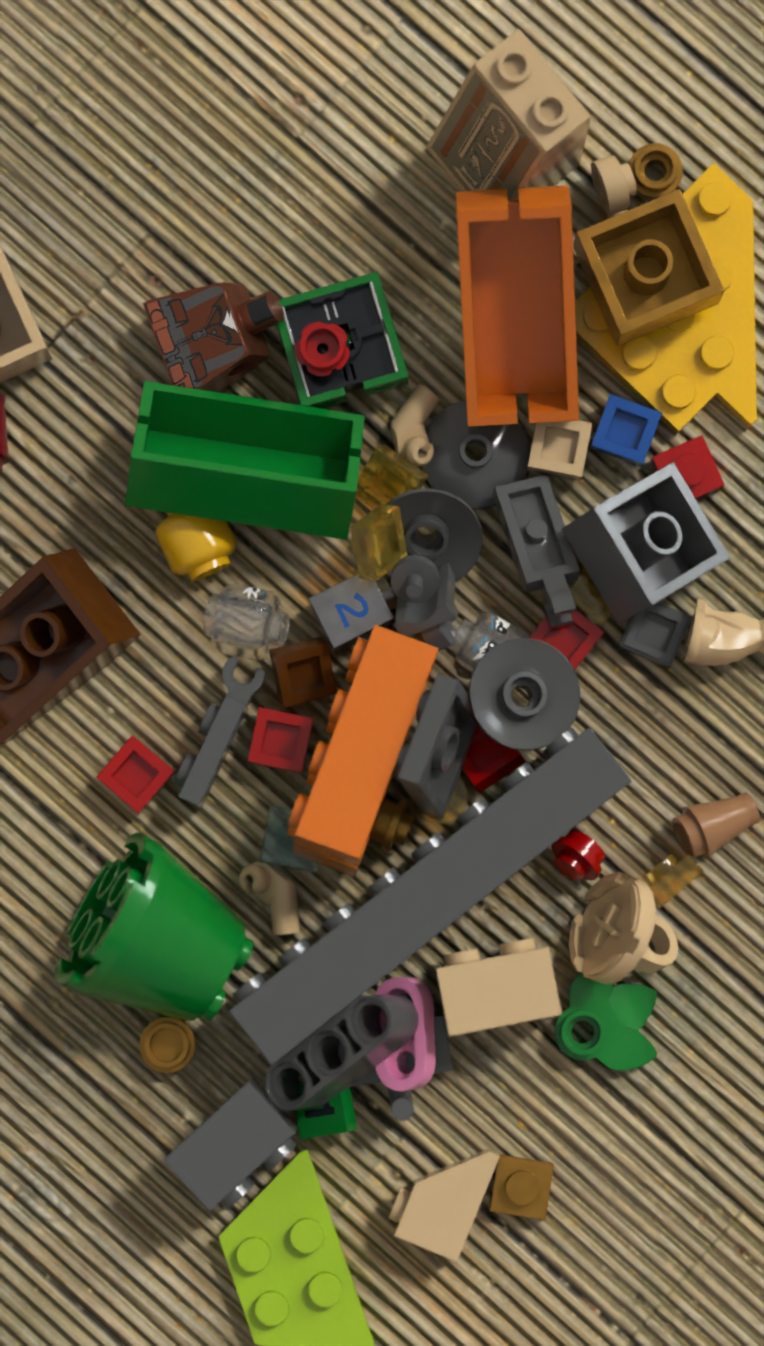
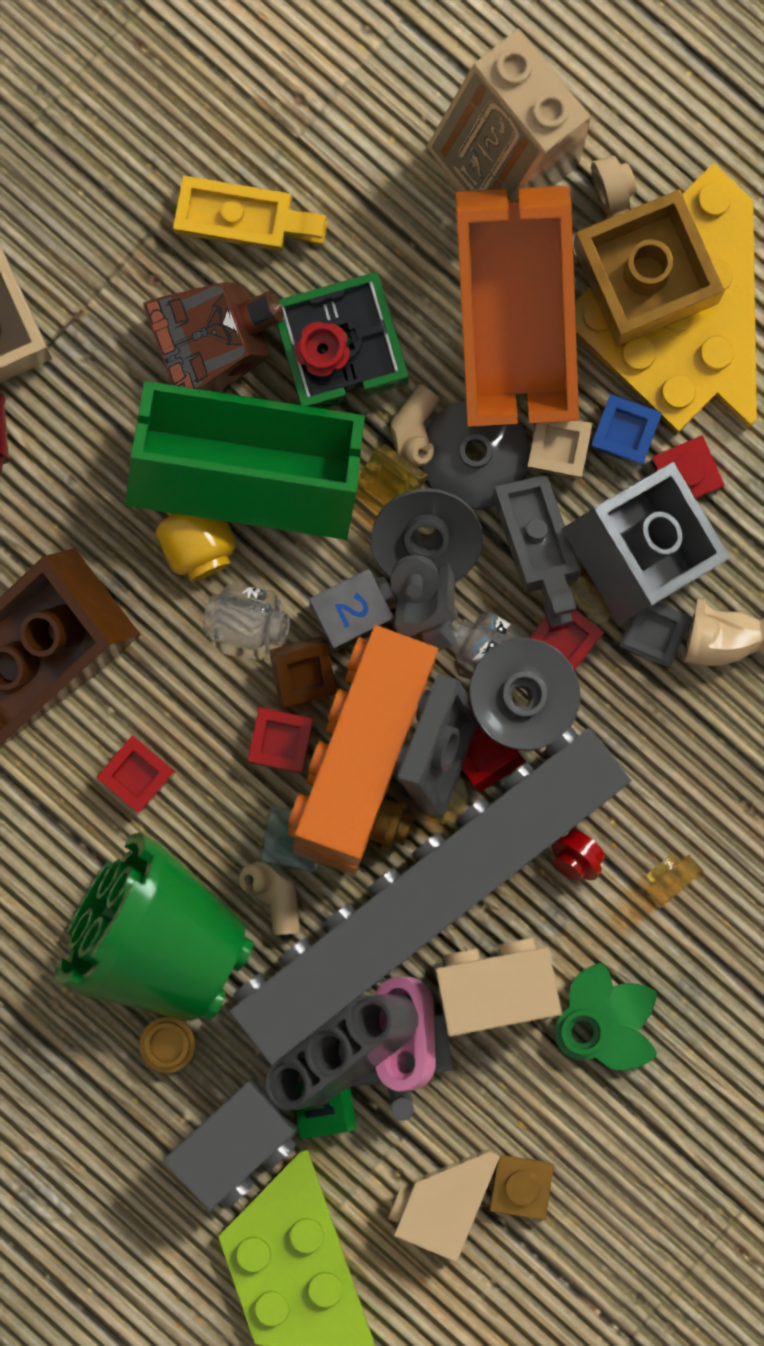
(220, 729): dark grey plate -> none
(243, 215): none -> yellow plate
(378, 541): clear yellow plate -> none
(617, 930): tan tile -> none
(662, 156): pearl gold plate -> none
(713, 824): medium nougat cone -> none

